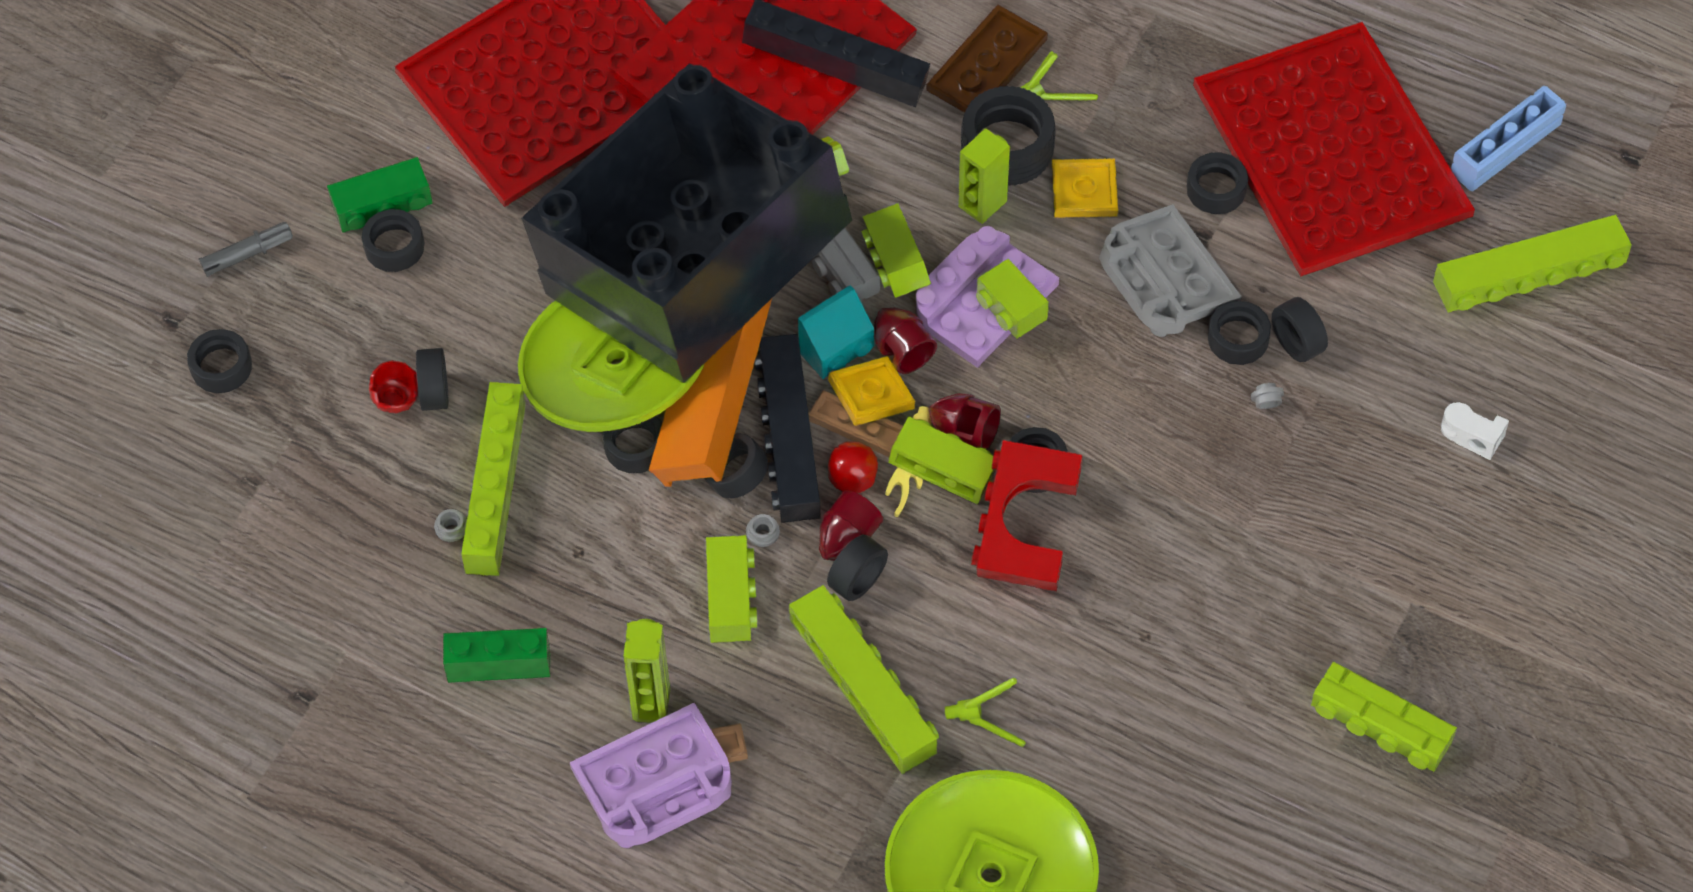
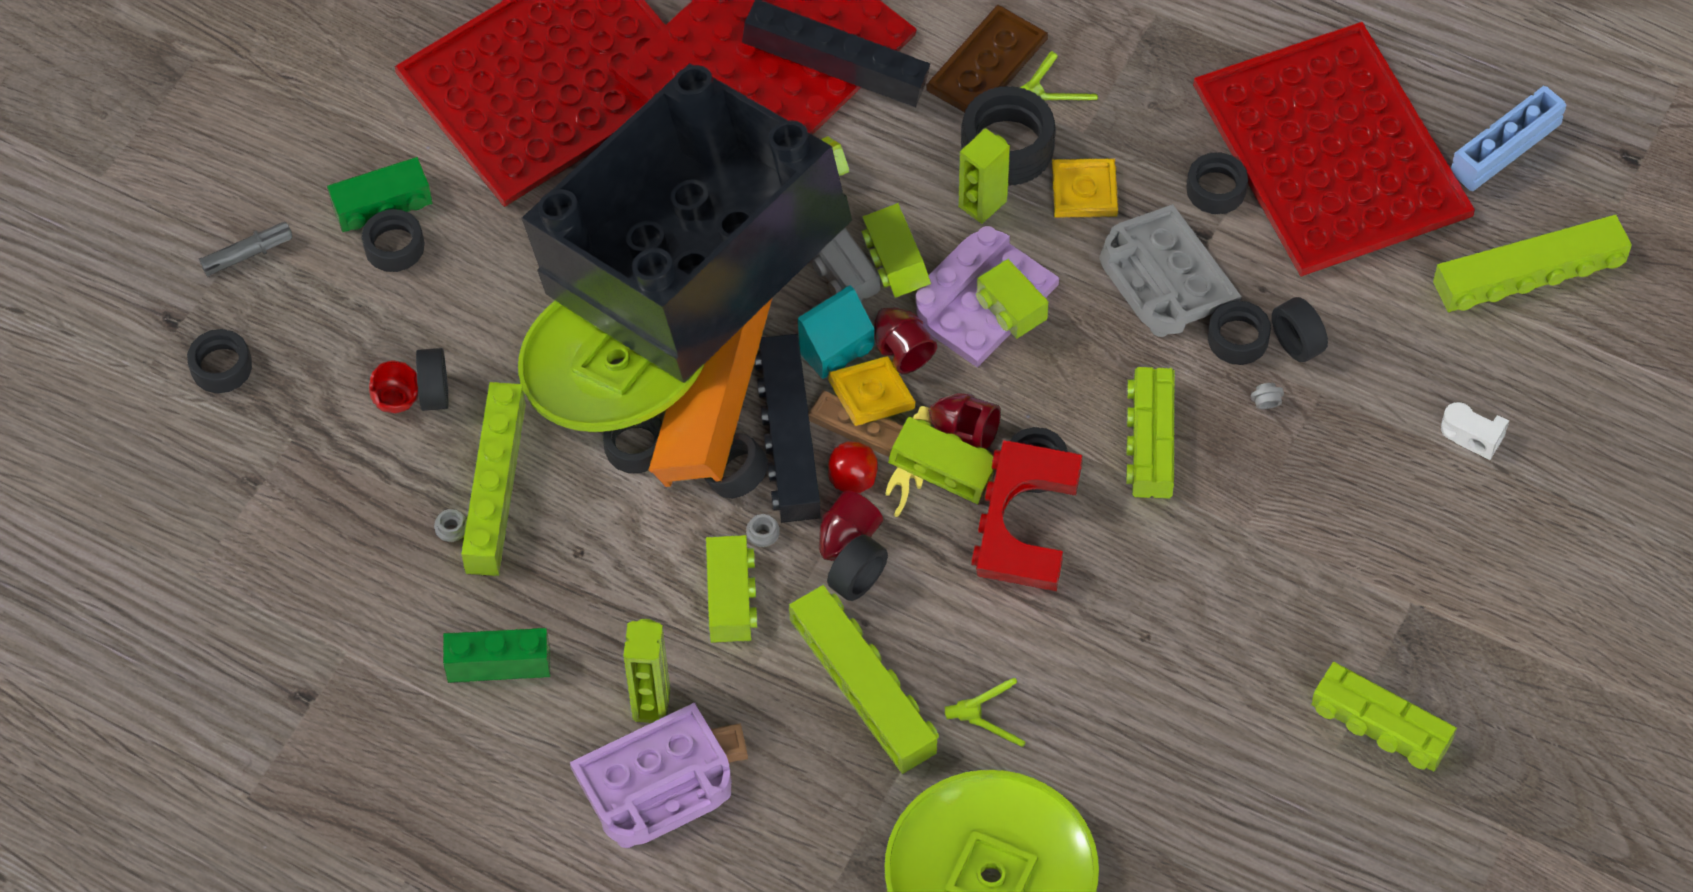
(1152, 432): none -> lime brick

